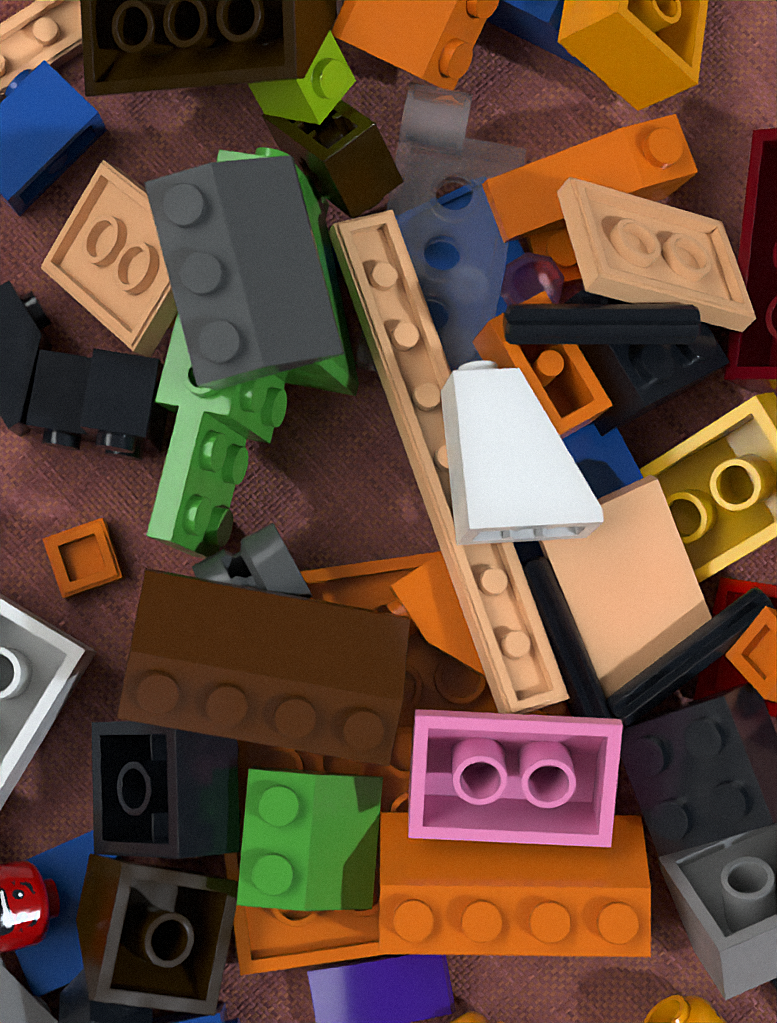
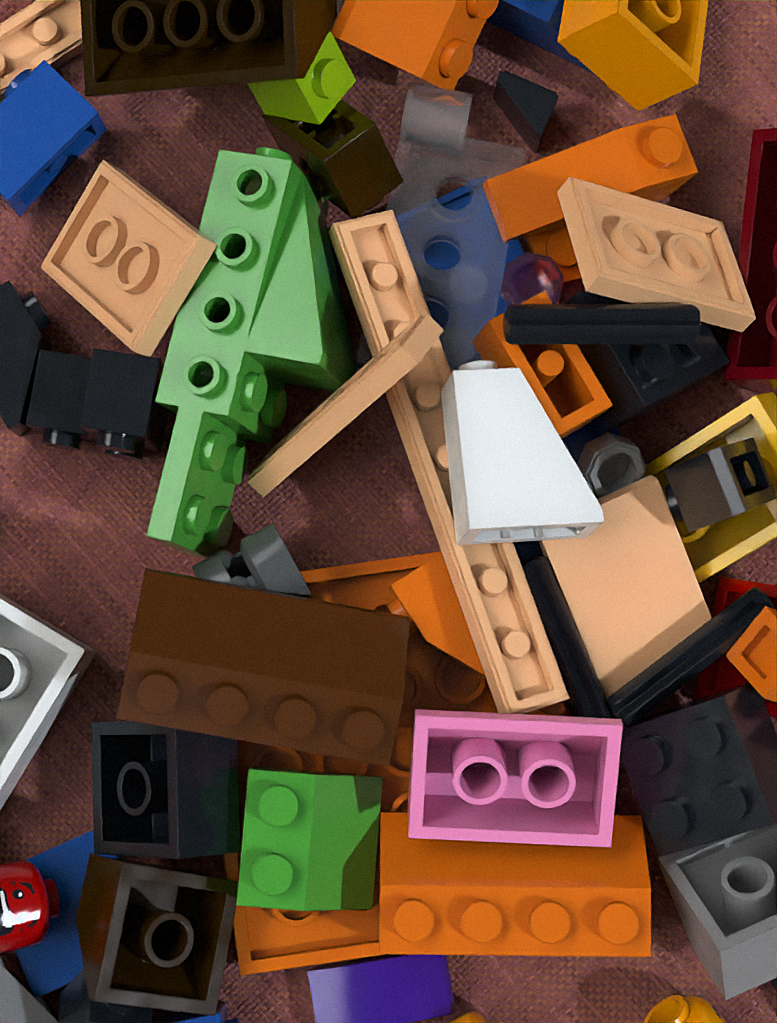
(83, 558): orange tile -> none
(244, 269): dark grey slope -> none
(346, 403): none -> light nougat tile
(526, 106): none -> black slope
(610, 463): none -> light grey tile
(718, 485): none -> black slope

